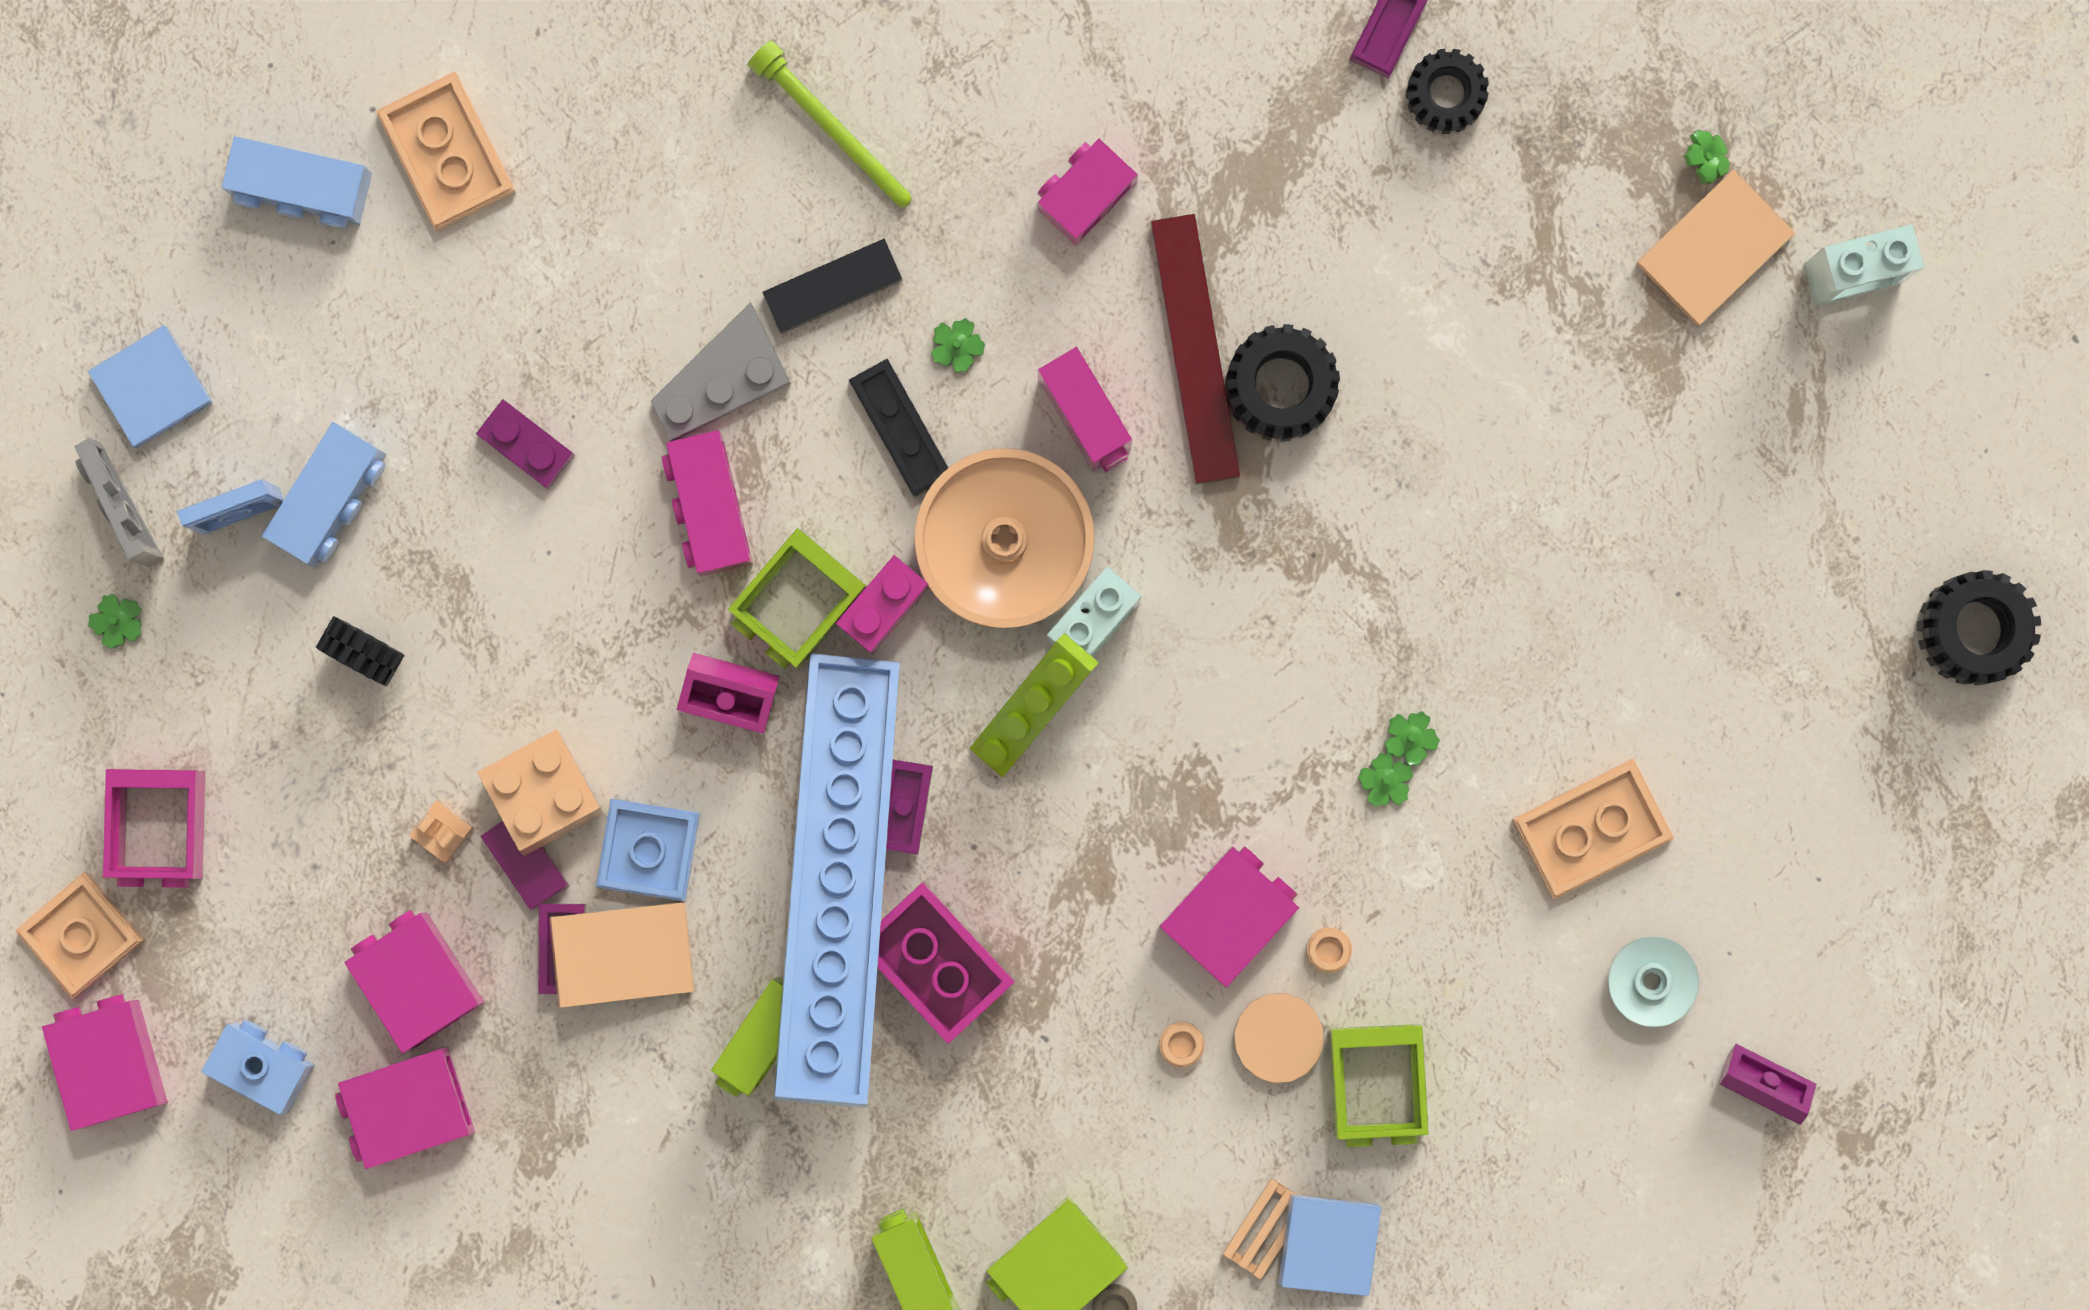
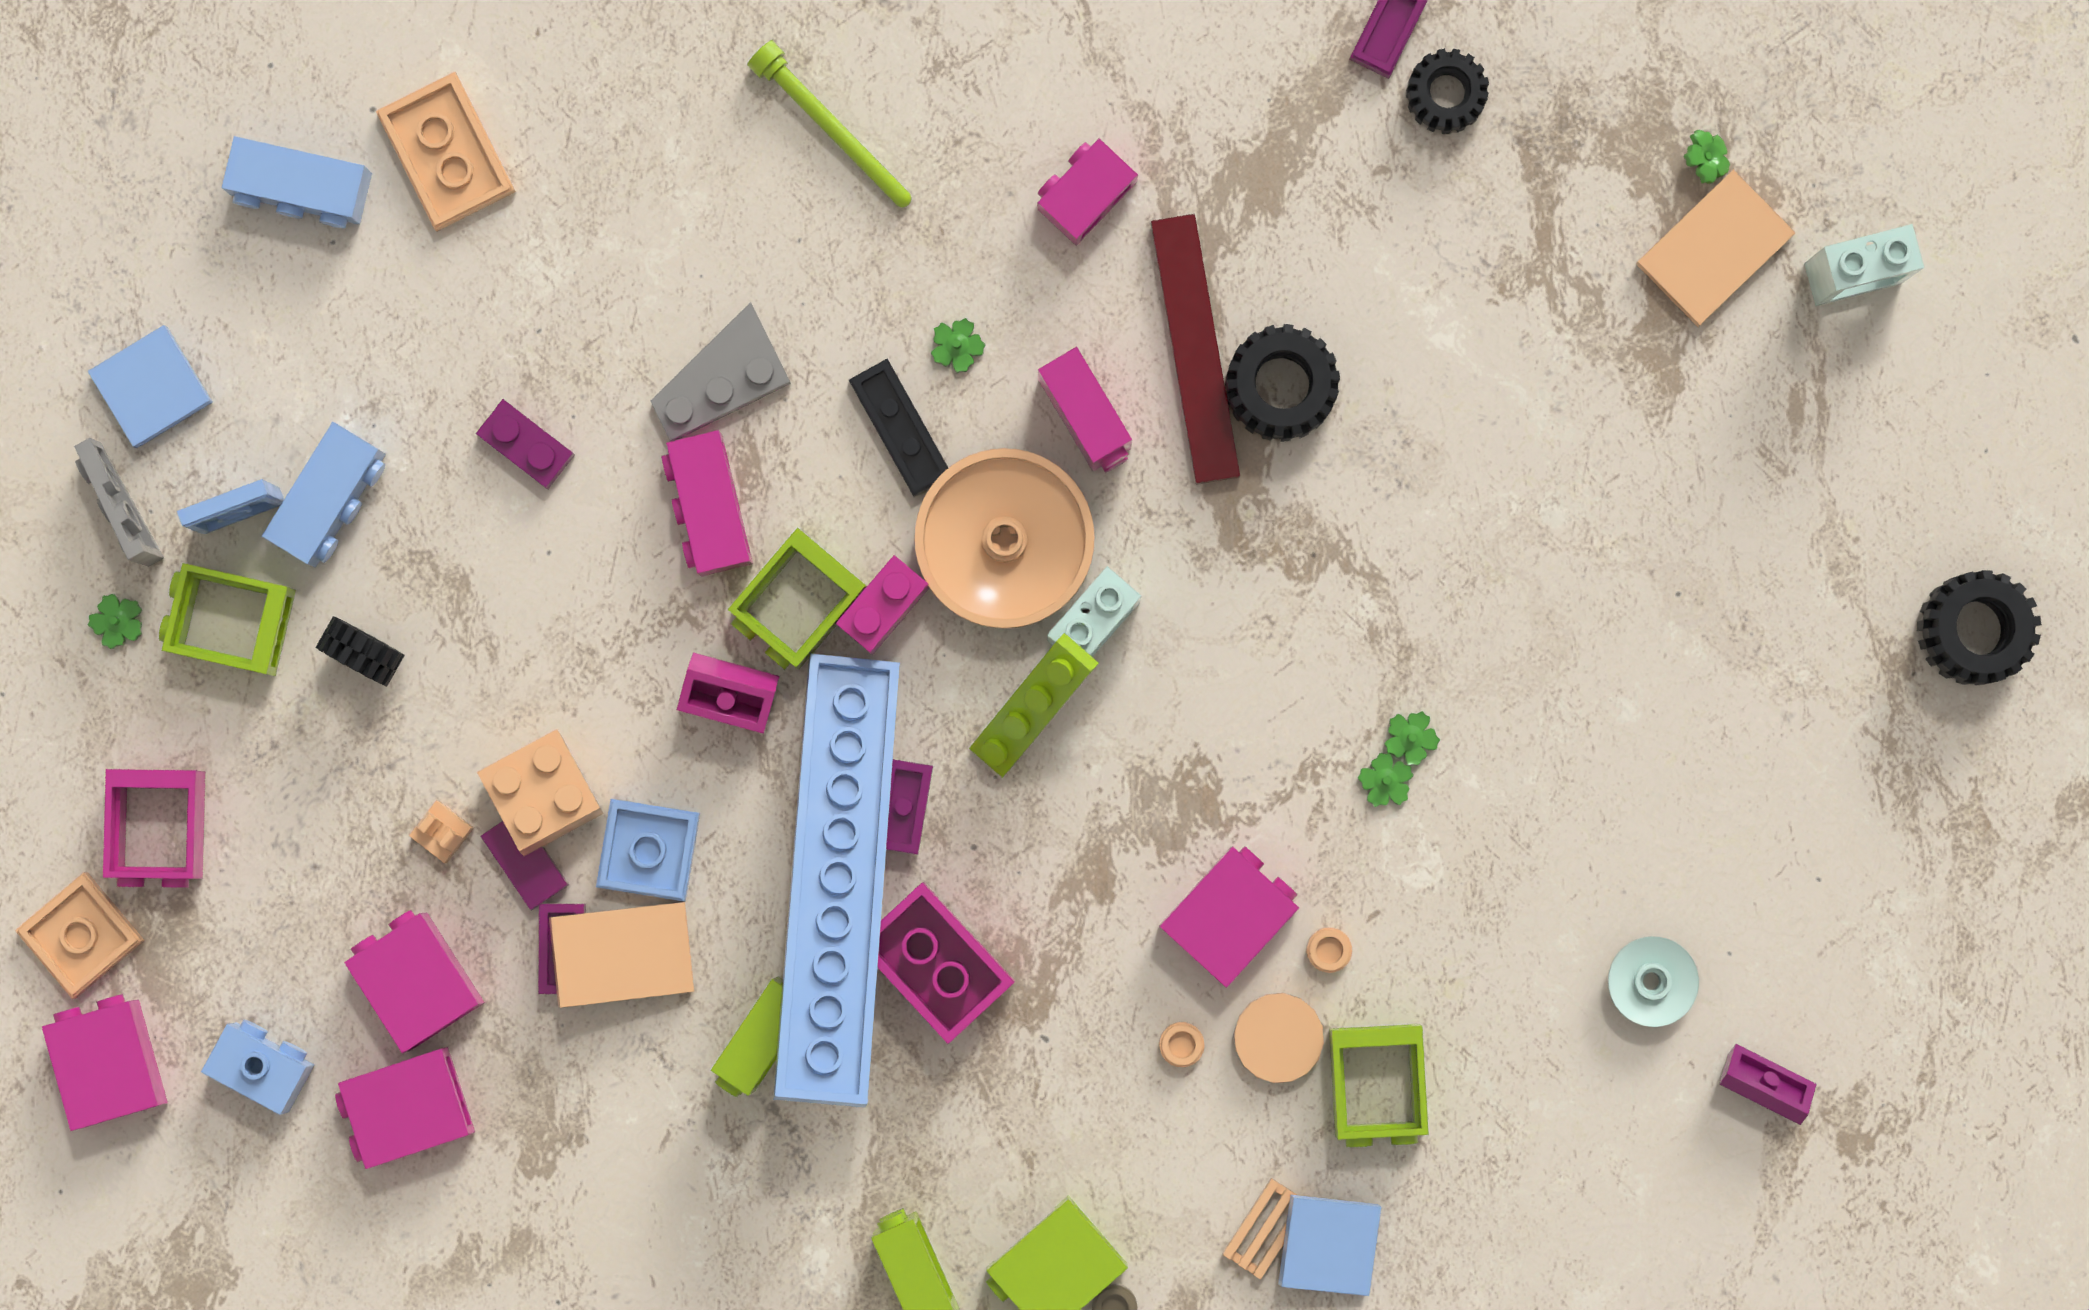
(271, 631): none -> lime window
(832, 286): black tile -> none
(1593, 829): light nougat tile -> none

